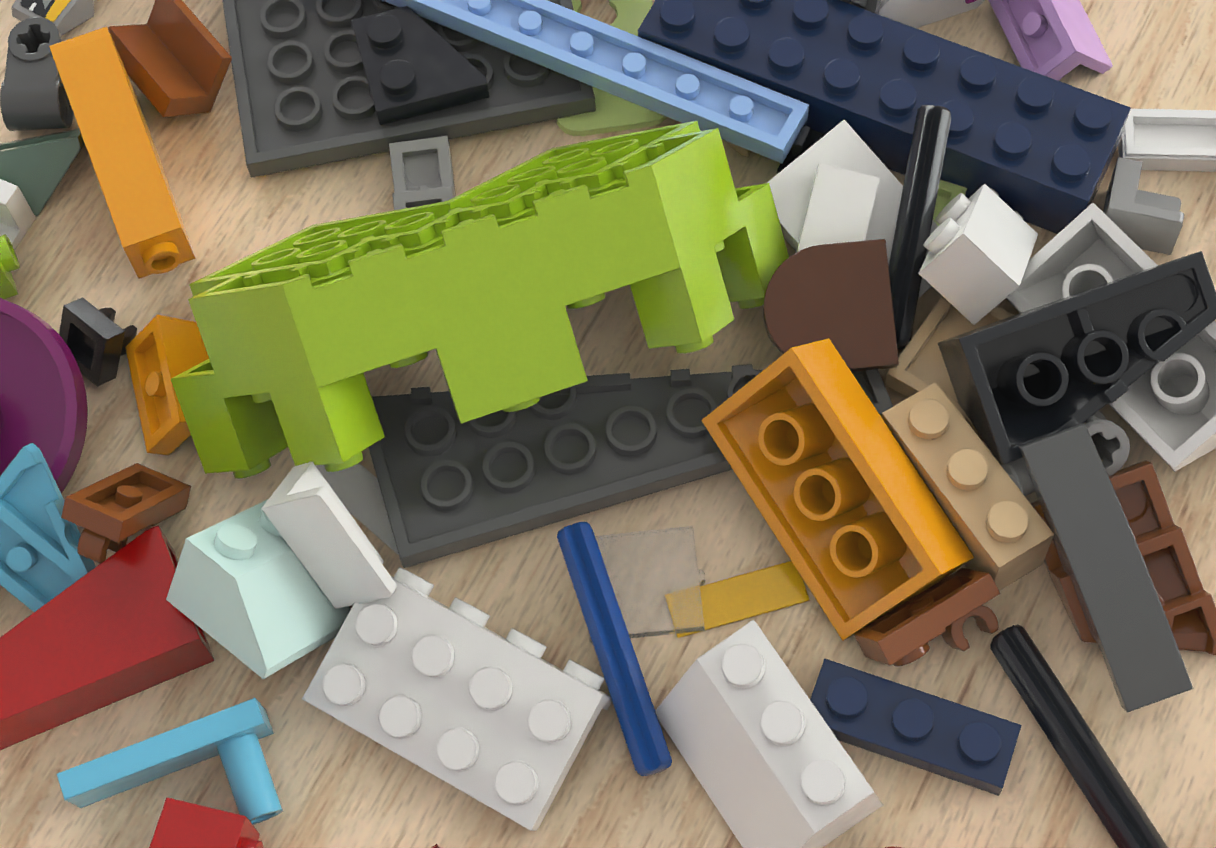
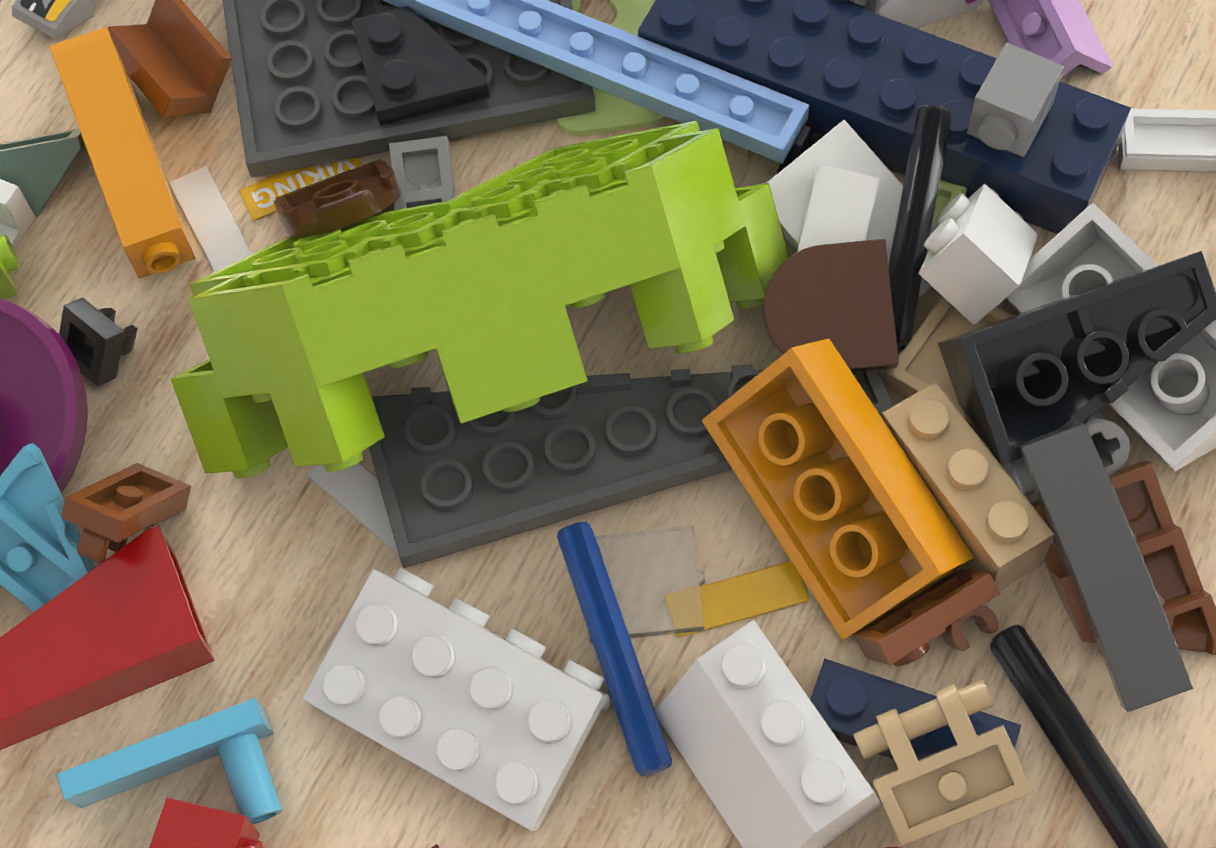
(32, 88): dark grey piece -> none
(154, 357): light orange panel -> none
(210, 218): none -> white sticker
(253, 593): light aqua slope -> none
(260, 195): none -> yellow sticker
(327, 539): white panel -> none
(338, 200): none -> reddish brown tile
(952, 783): none -> tan plate
(1014, 99): none -> light grey brick
(1144, 216): light grey panel -> none

